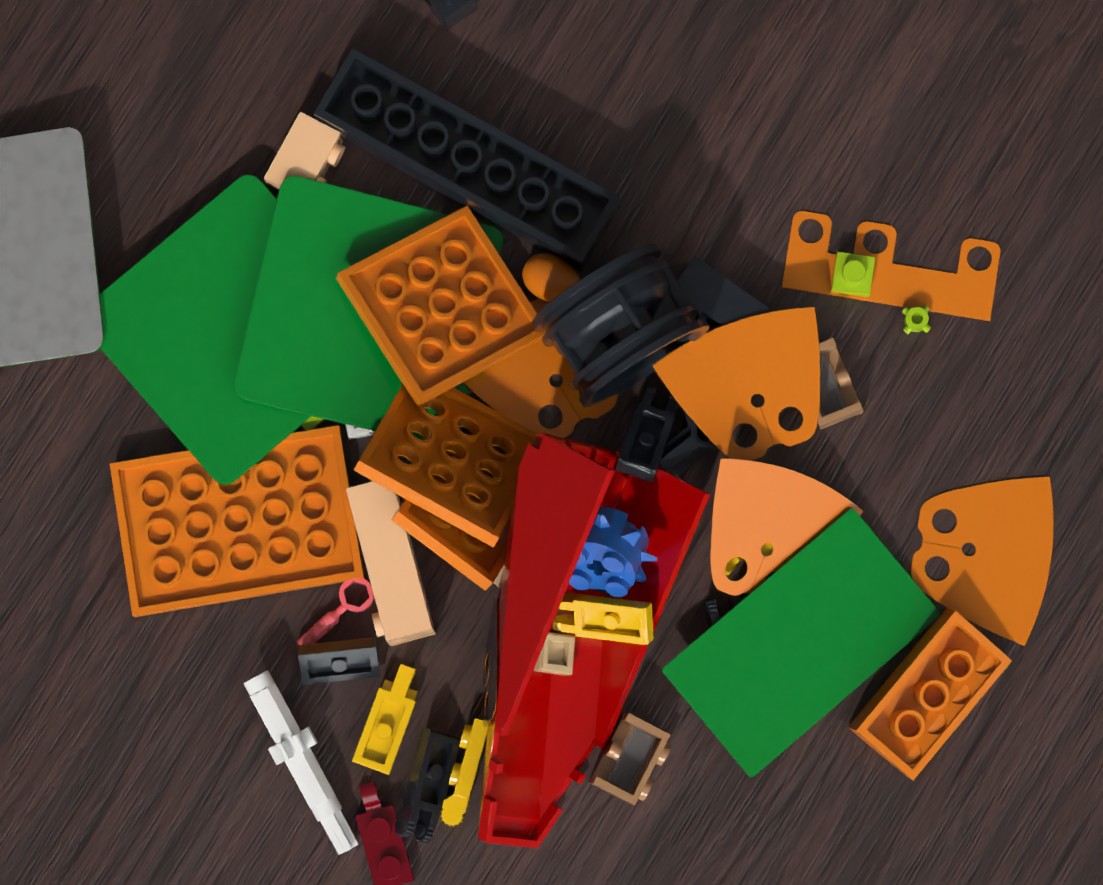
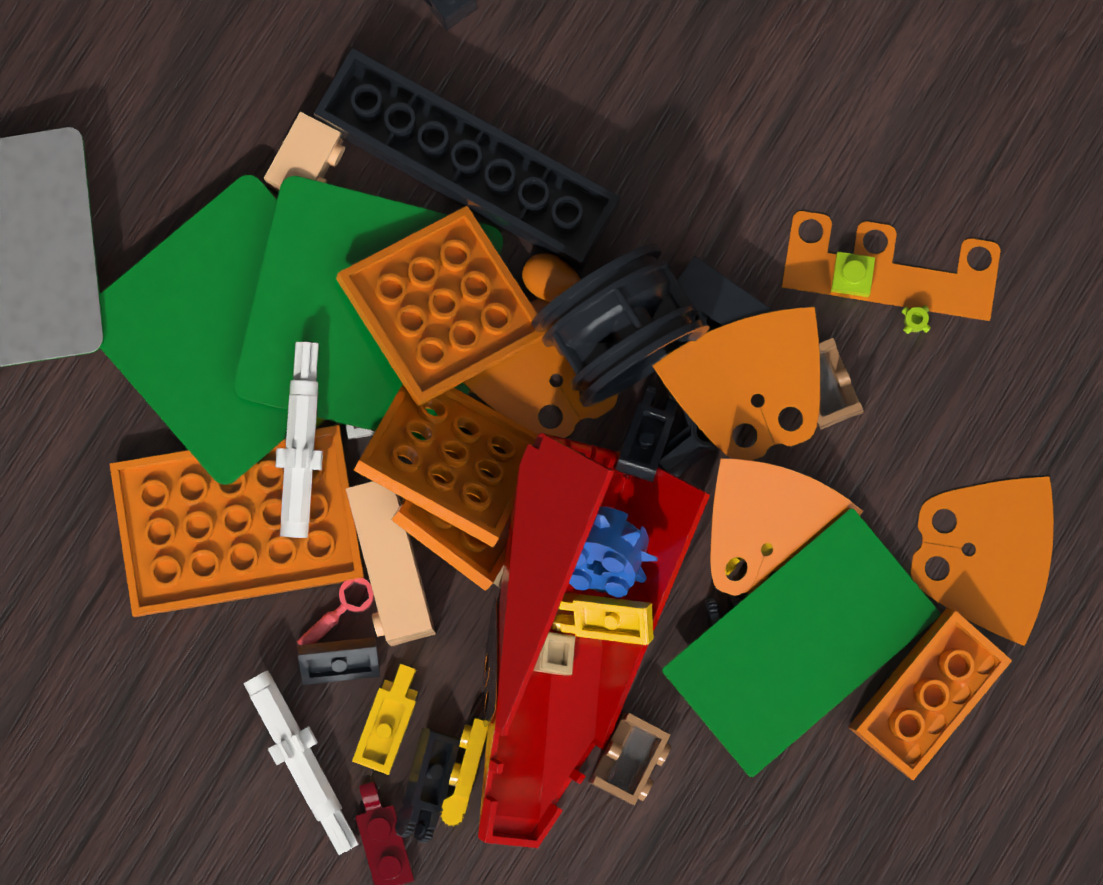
(299, 457): none -> white piece

